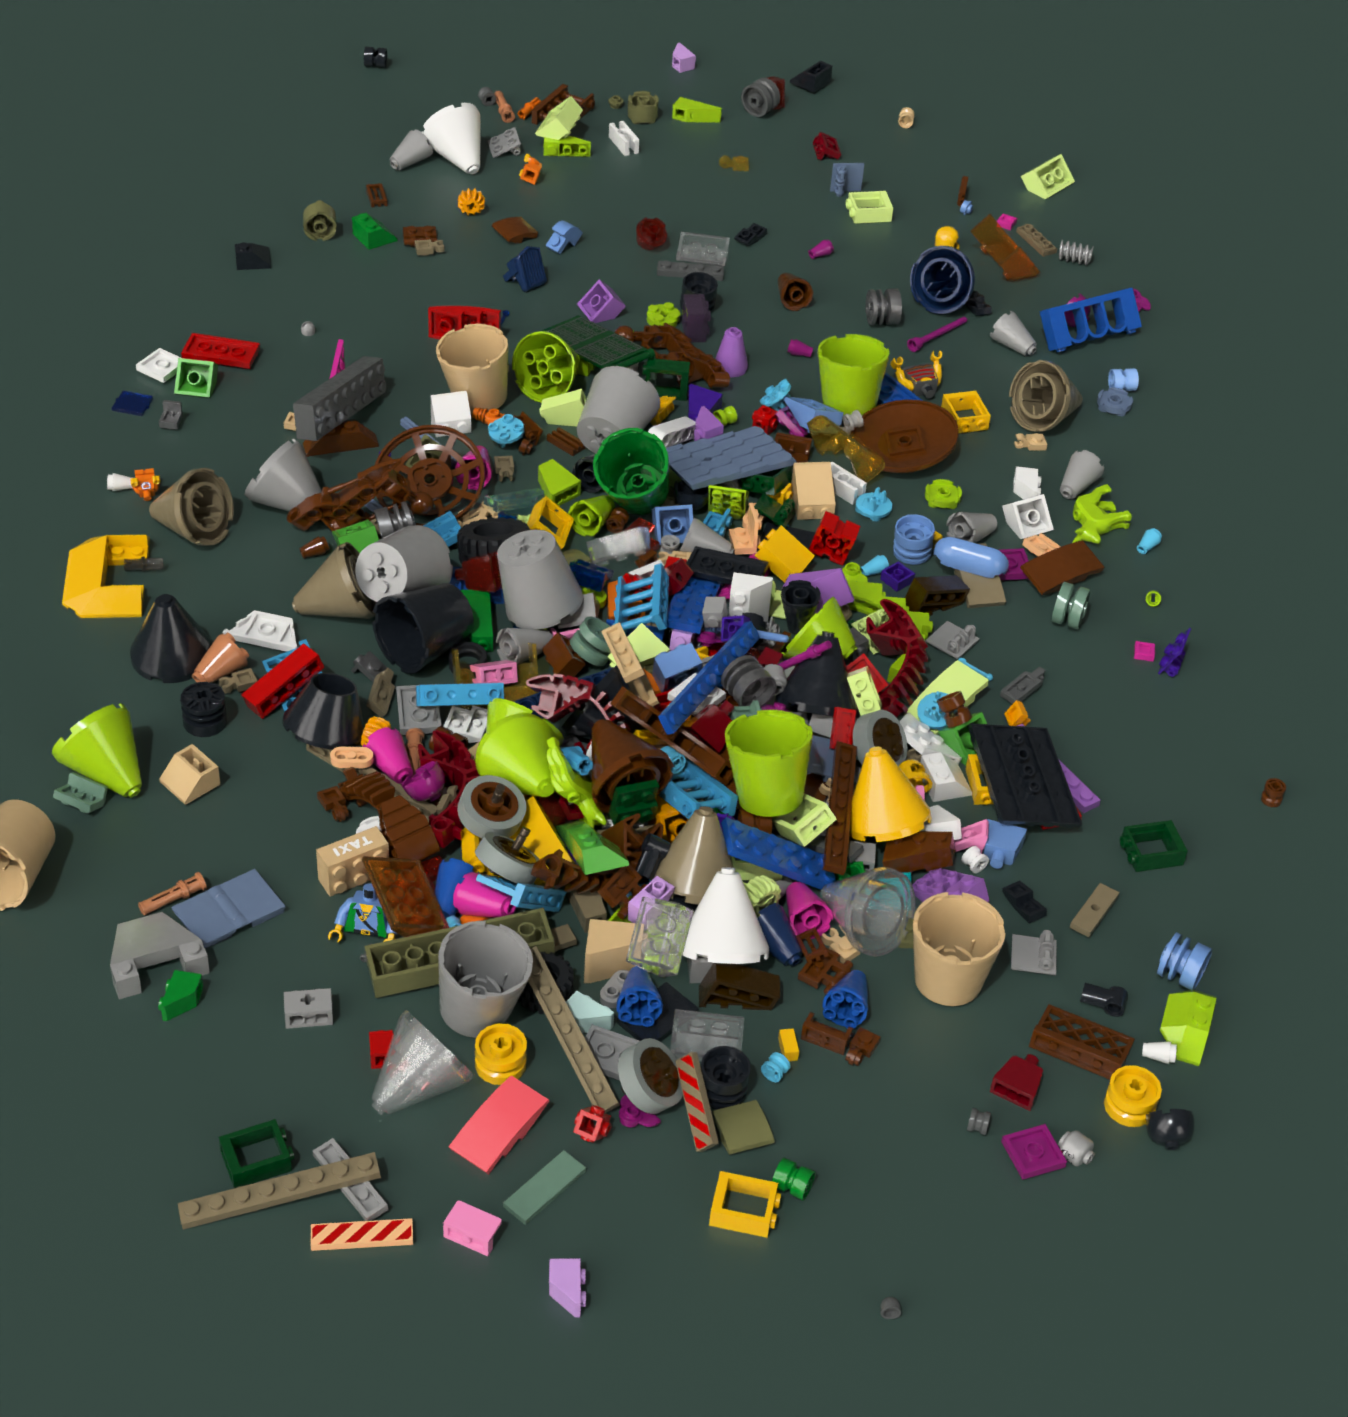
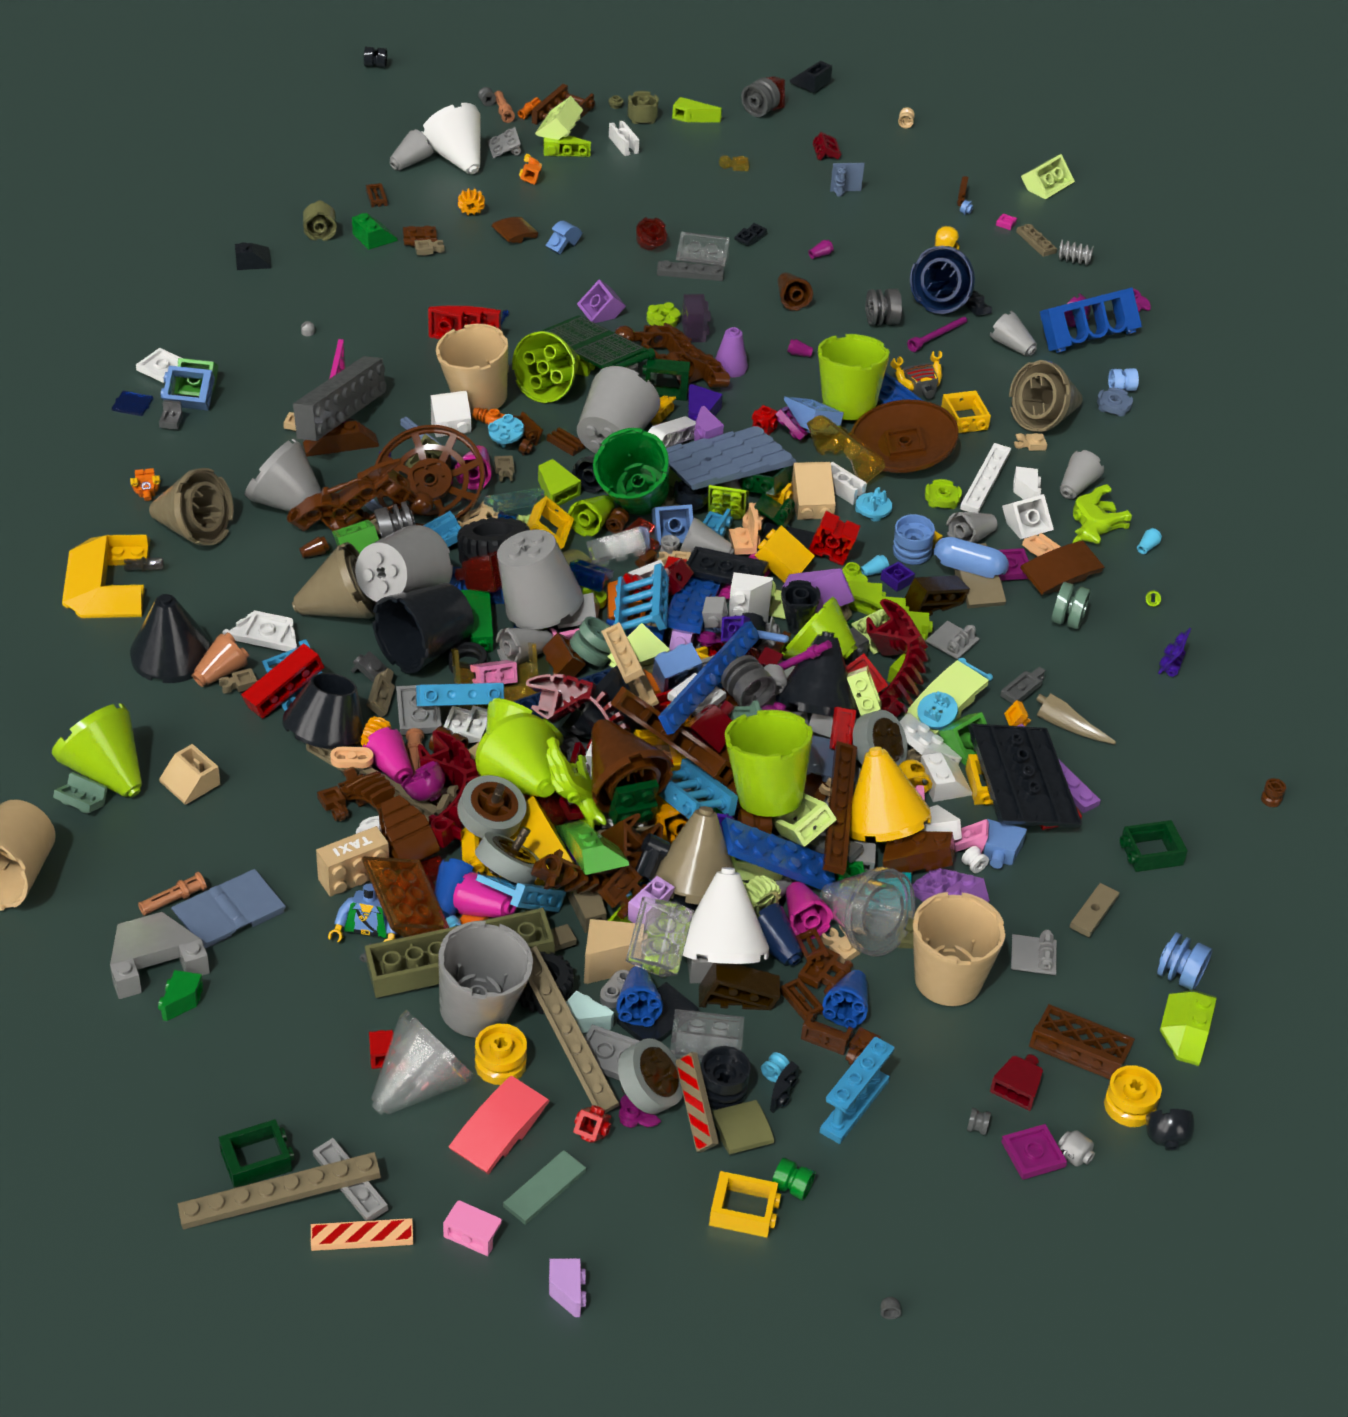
(118, 482): white cone -> none
(200, 403): none -> medium blue window
(203, 709): black wheel -> none
(221, 350): red plate -> none
(308, 1008): light grey brick -> none
(527, 269): dark blue piece -> none
(563, 408): yellowish green slope -> none
(579, 762): dark azure piece -> none
(677, 759): medium azure wheel -> none
(683, 59): lavender slope -> none
(700, 284): black wheel -> none
(727, 415): lime wheel -> none
(775, 395): medium azure plate -> none
(782, 1087): none -> black slope
(788, 1044): yellow piece -> none
(797, 446): reddish brown hinge -> none
(798, 1001): none -> reddish brown tile
(853, 420): light grey wheel -> none
(857, 1090): none -> dark azure fence
(859, 200): yellowish green window -> none
(950, 703): reddish brown wheel -> none
(985, 478): none -> white plate
(1004, 250): clear orange windscreen -> none
(1022, 900): black slope -> none
(1064, 716): none -> dark tan piece
(1111, 999): black piece -> none
(1144, 651): dark pink tile -> none
(1160, 1051): white cone -> none

